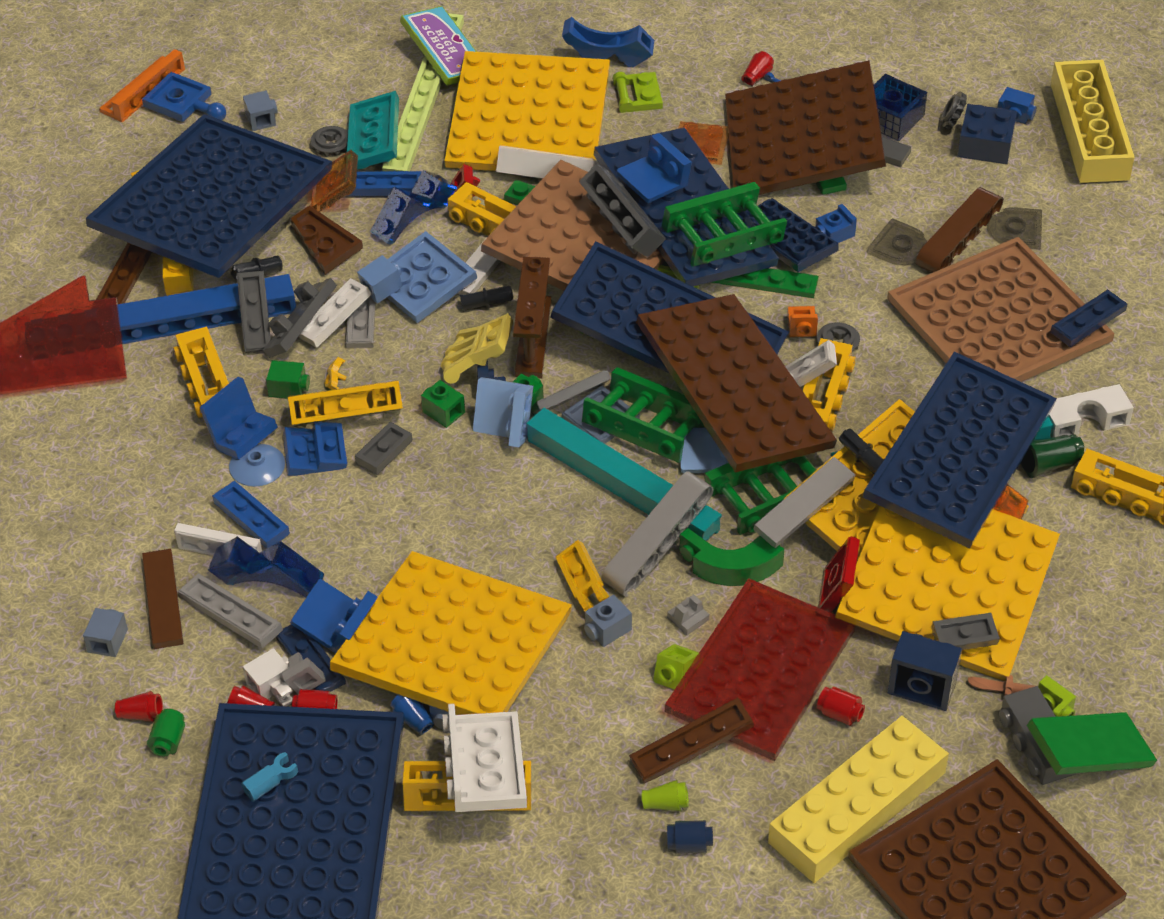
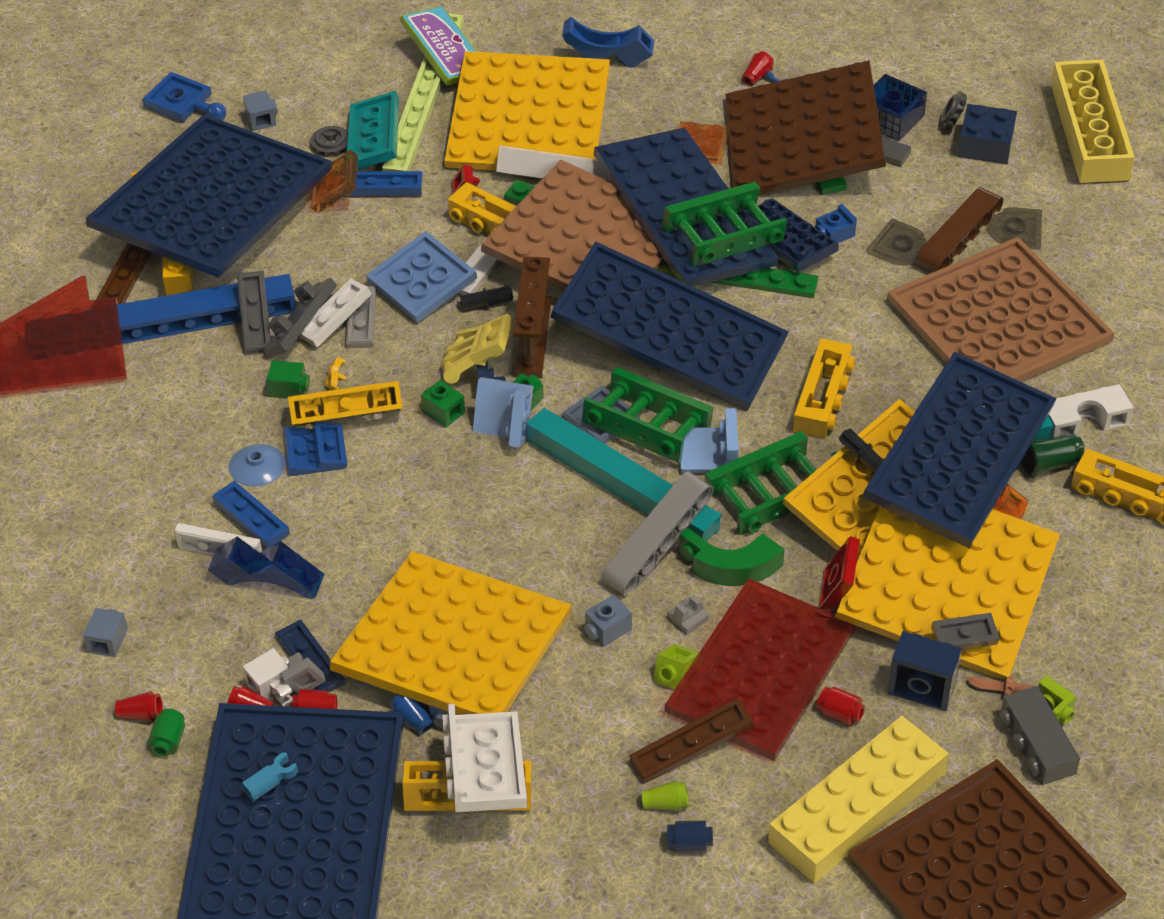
(130, 97): orange fence -> none
(162, 599): reddish brown tile -> none
(191, 351): yellow brick -> none
(230, 610): light grey tile -> none
(234, 421): blue bracket -> none
(267, 265): black axle -> none
(325, 239): reddish brown wing -> none
(331, 615): blue bracket -> none
(381, 278): medium blue brick -> none
(383, 448): dark grey plate -> none
(404, 206): clear blue arch -> none
(571, 392): dark grey tile -> none
(581, 574): yellow hinge -> none
(622, 210): dark grey brick -> none
(645, 89): lime plate -> none
(659, 172): blue bracket -> none
(736, 382): reddish brown plate -> none
(802, 321): orange bracket -> none
(804, 502): light grey tile -> none
(813, 363): white tile -> none
(840, 331): dark grey gear -> none
(1020, 102): blue brick -> none
(1088, 318): dark blue tile -> none
(1091, 743): green tile -> none

